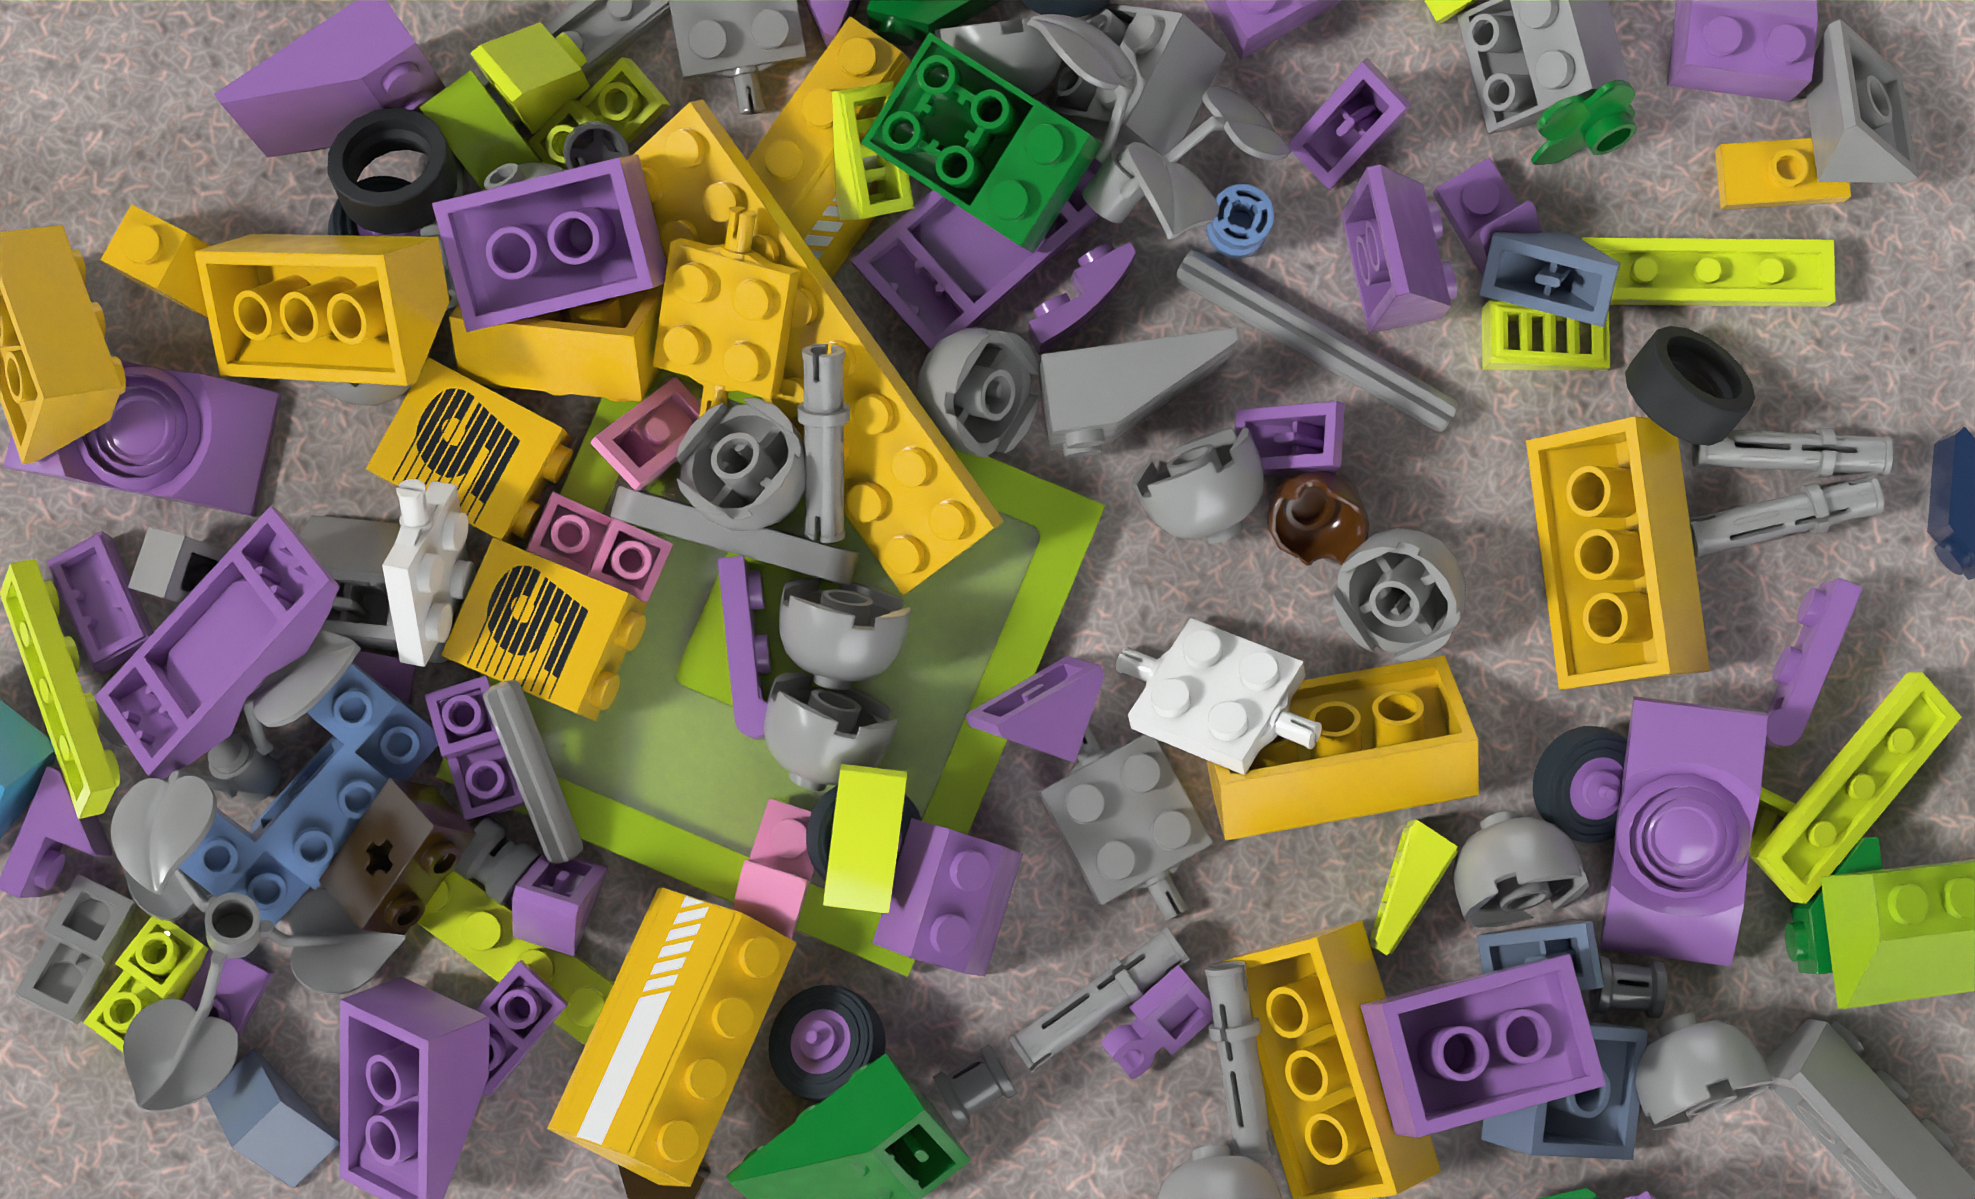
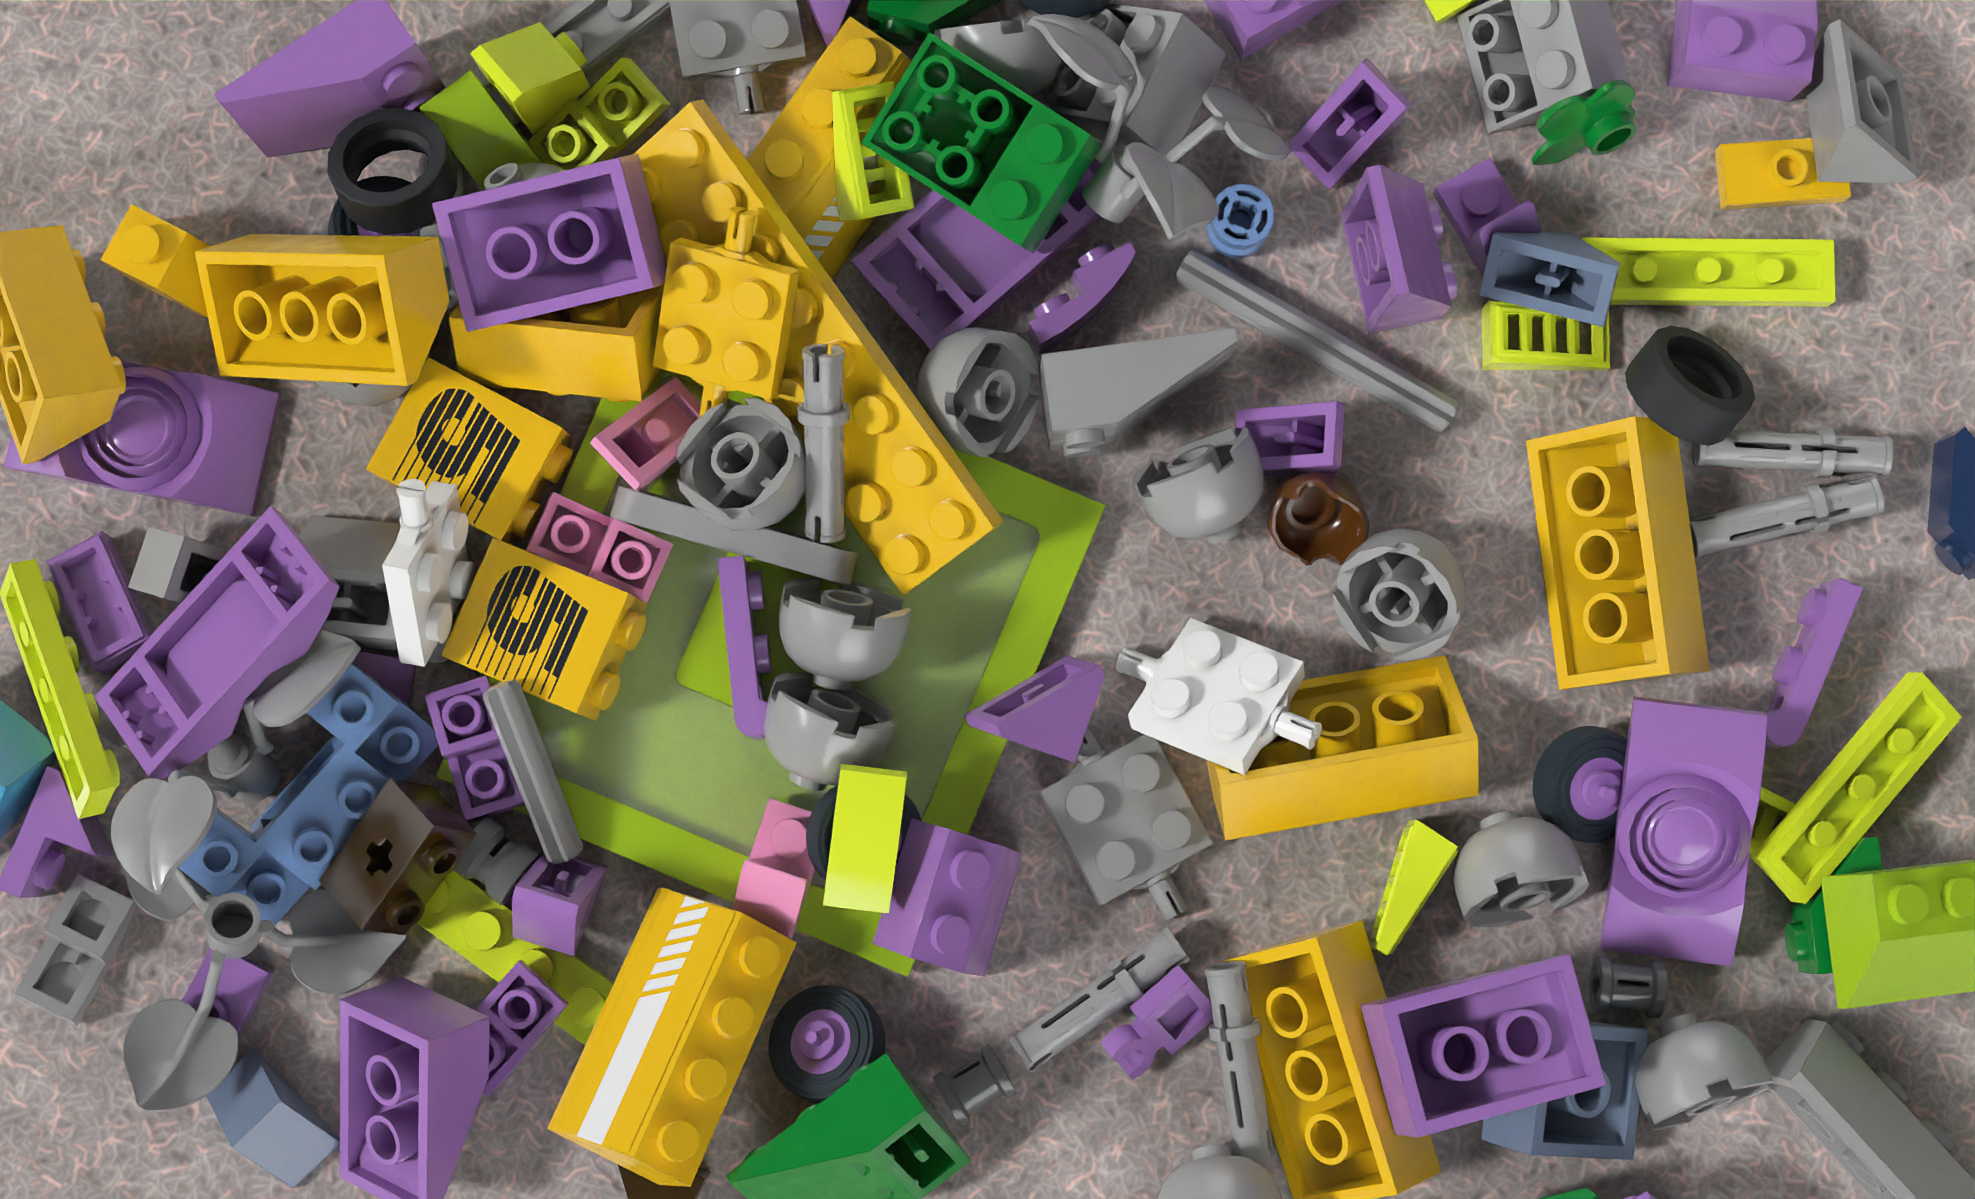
(156, 968): neon yellow slope -> none
(605, 145): dark grey wheel -> none
(1544, 941): sand blue slope -> none

